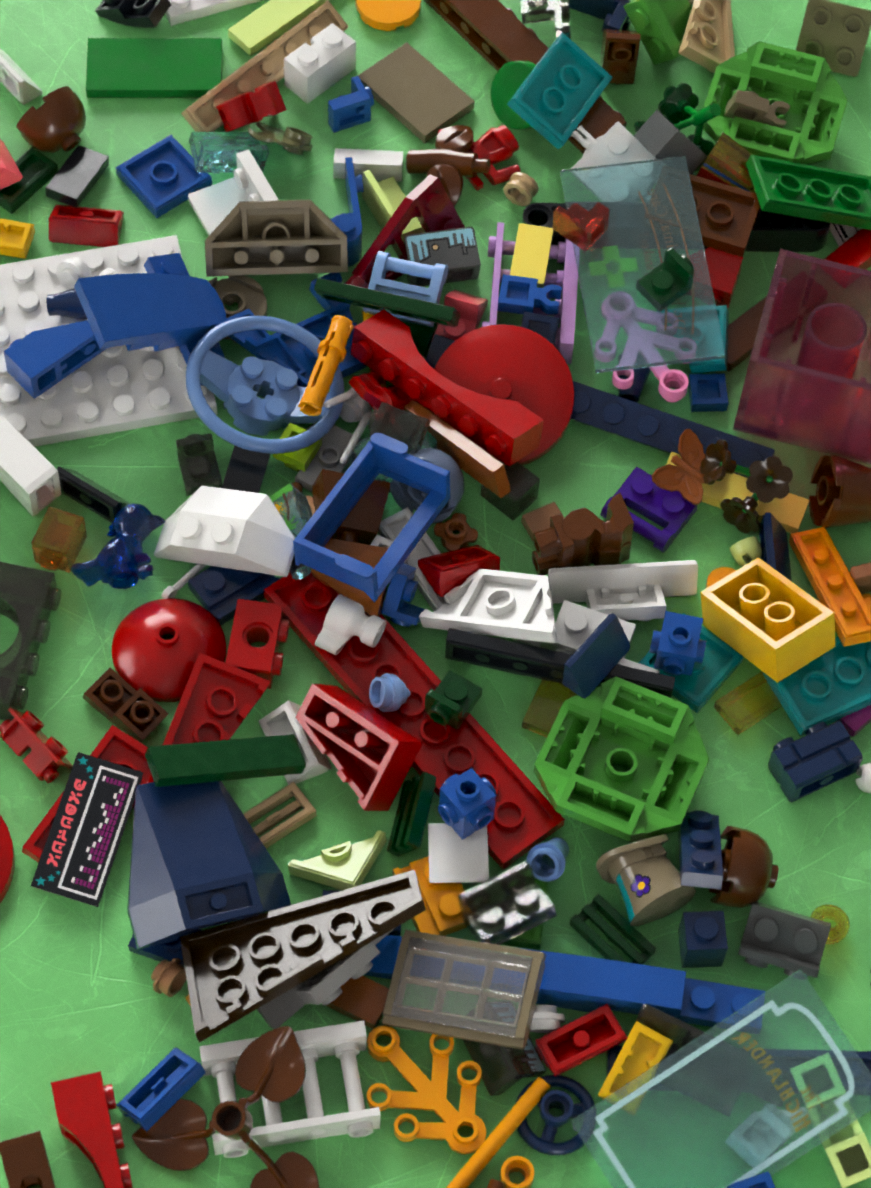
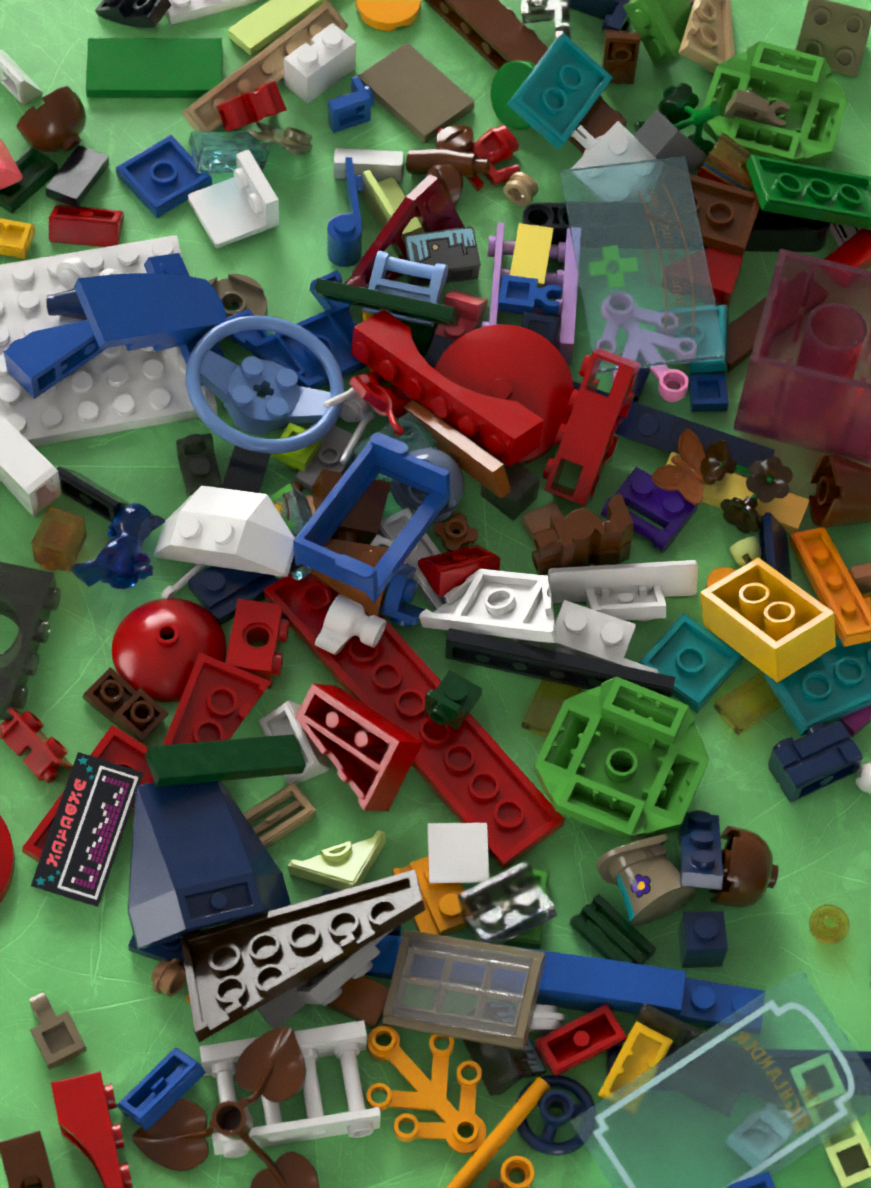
(55, 1036): none -> dark tan plate
(276, 240): dark tan wedge -> none
(331, 353): light orange pin -> none
(388, 692): light blue plate -> none
(399, 425): clear smoke bracket -> none
(411, 814): dark green tile -> none
(467, 802): blue brick -> none
(548, 859): medium blue cone -> none
(581, 225): clear red panel -> none
(591, 427): none -> red piece
(596, 657): dark blue slope -> none
(667, 280): dark green bracket -> none
(678, 644): blue brick -> none
(783, 940): dark grey bracket -> none

